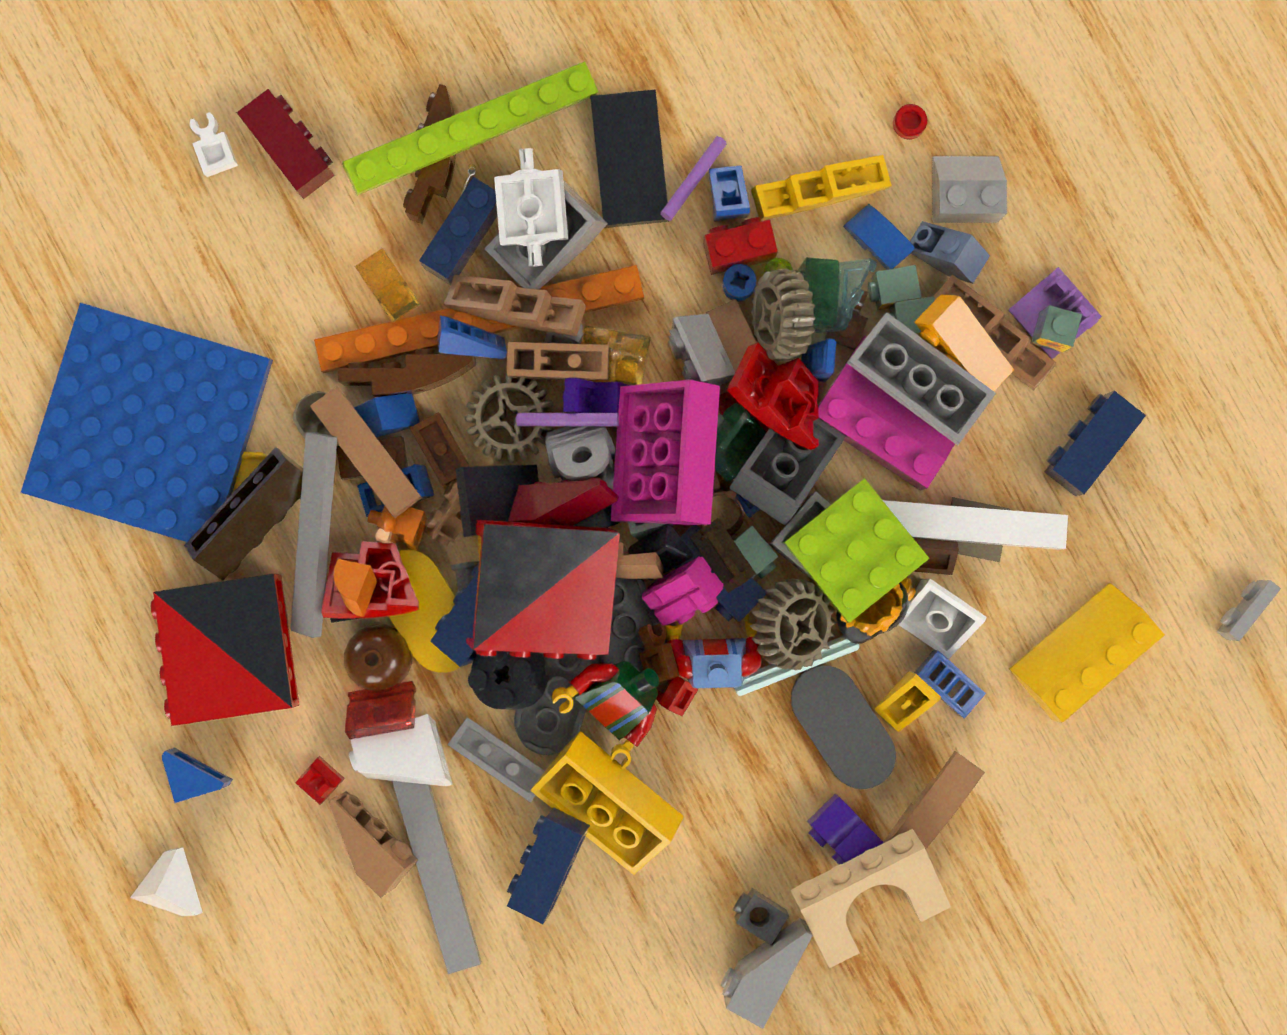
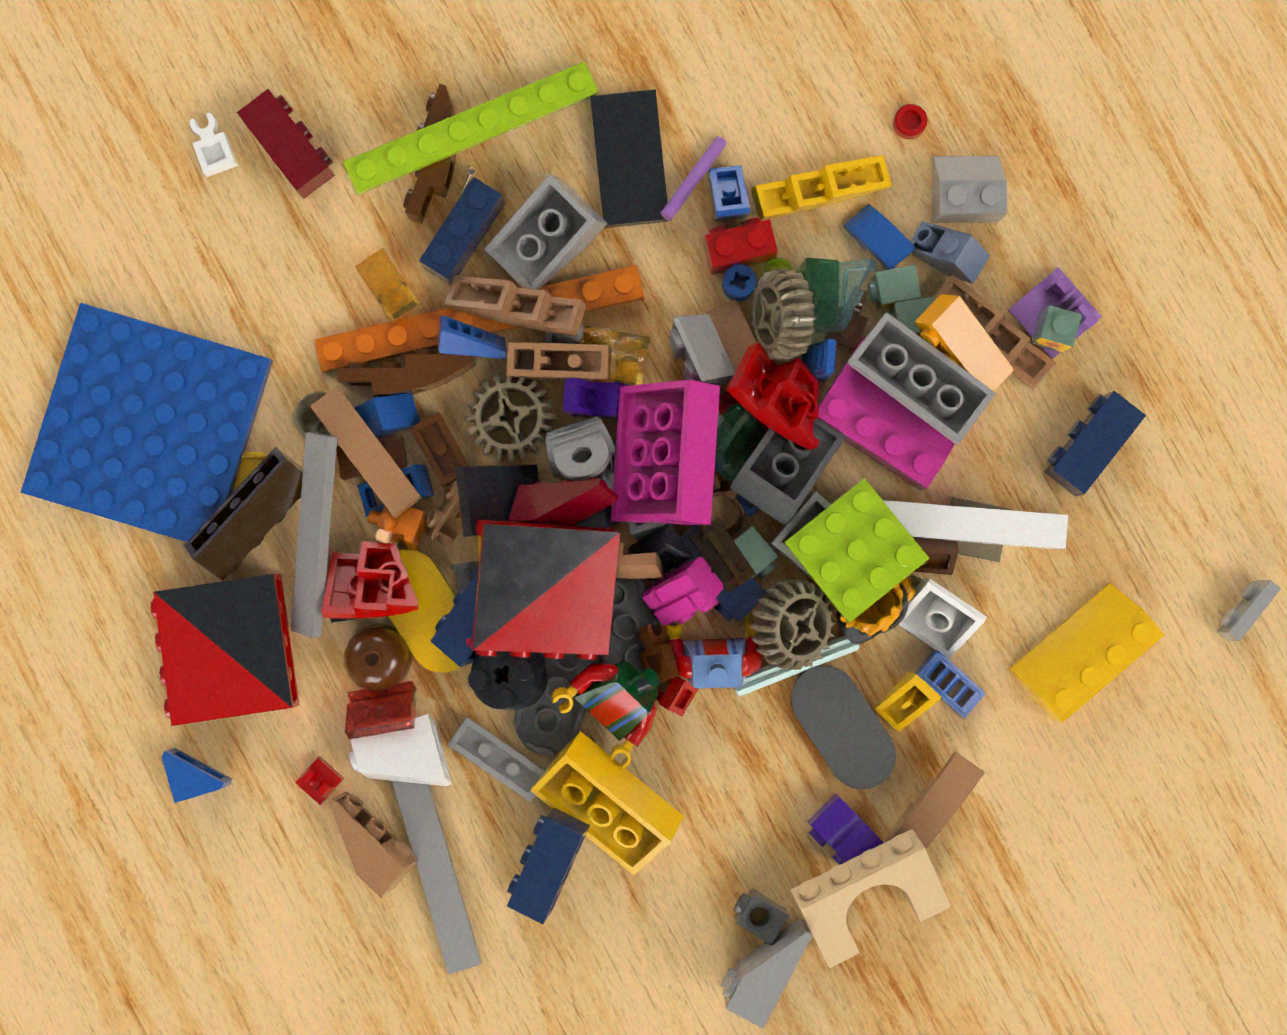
(170, 885): white slope -> none
(355, 585): orange brick -> none
(531, 207): white plate -> none
(567, 419): medium lavender bar -> none

